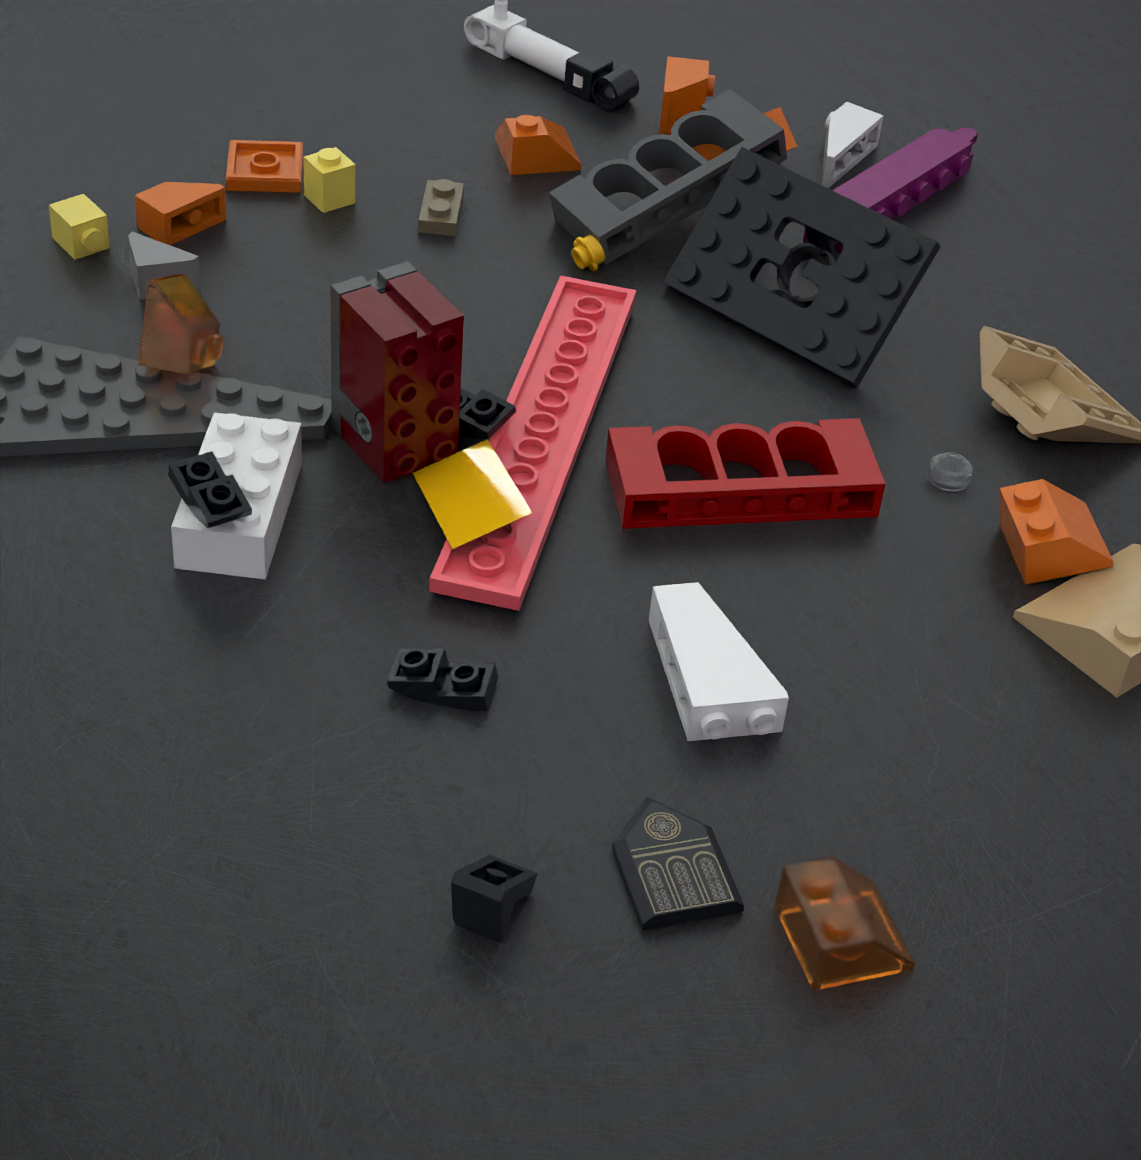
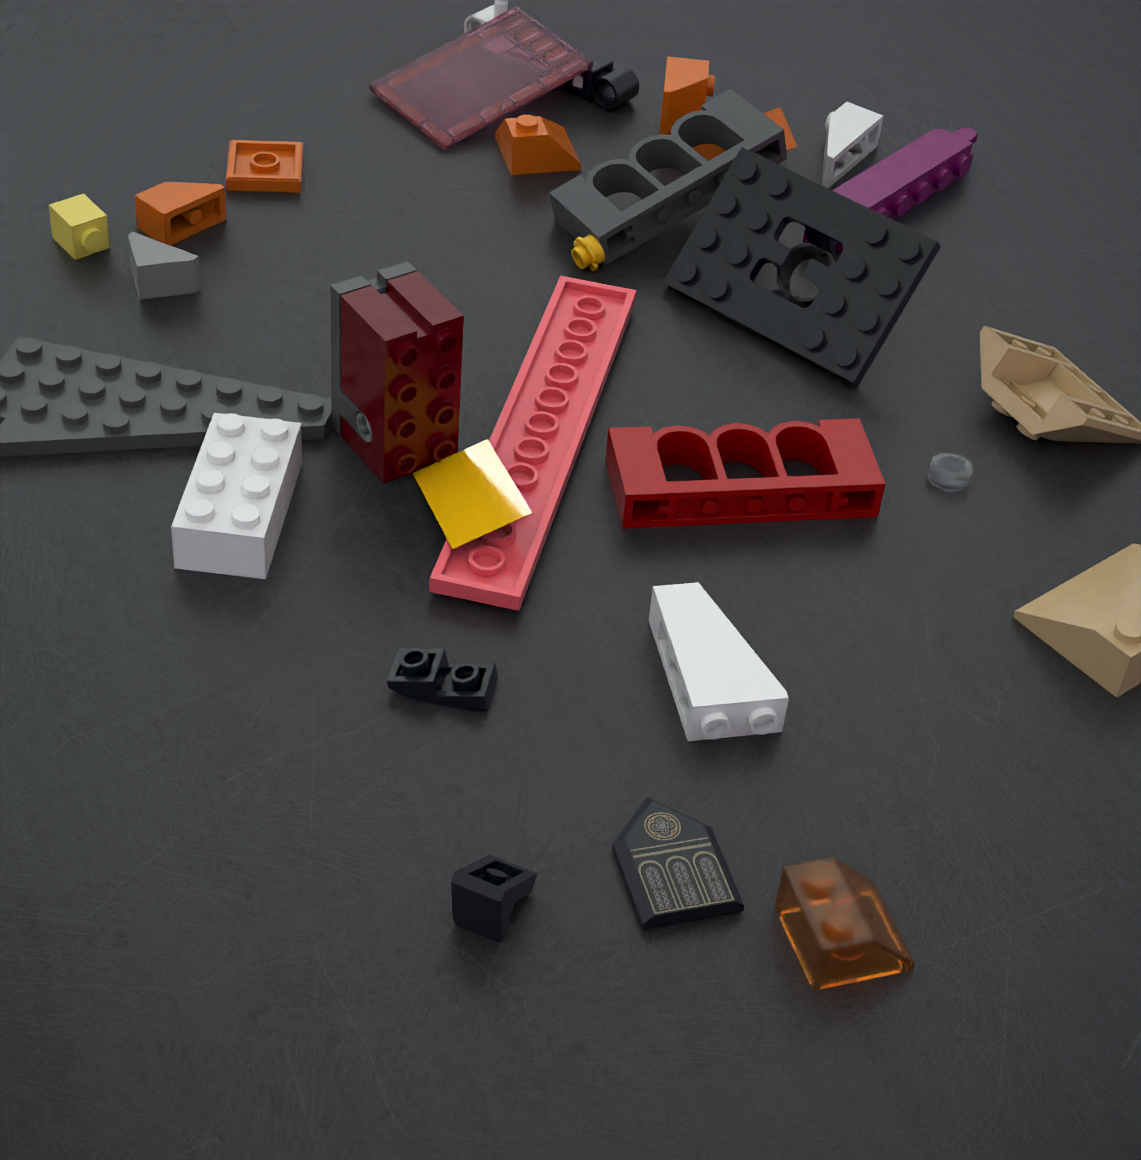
(178, 327): clear orange slope -> none
(208, 491): black slope -> none
(329, 179): light yellow brick -> none
(441, 207): dark tan plate -> none
(480, 77): none -> clear pink piece
(482, 414): black slope -> none
(1050, 532): orange slope -> none

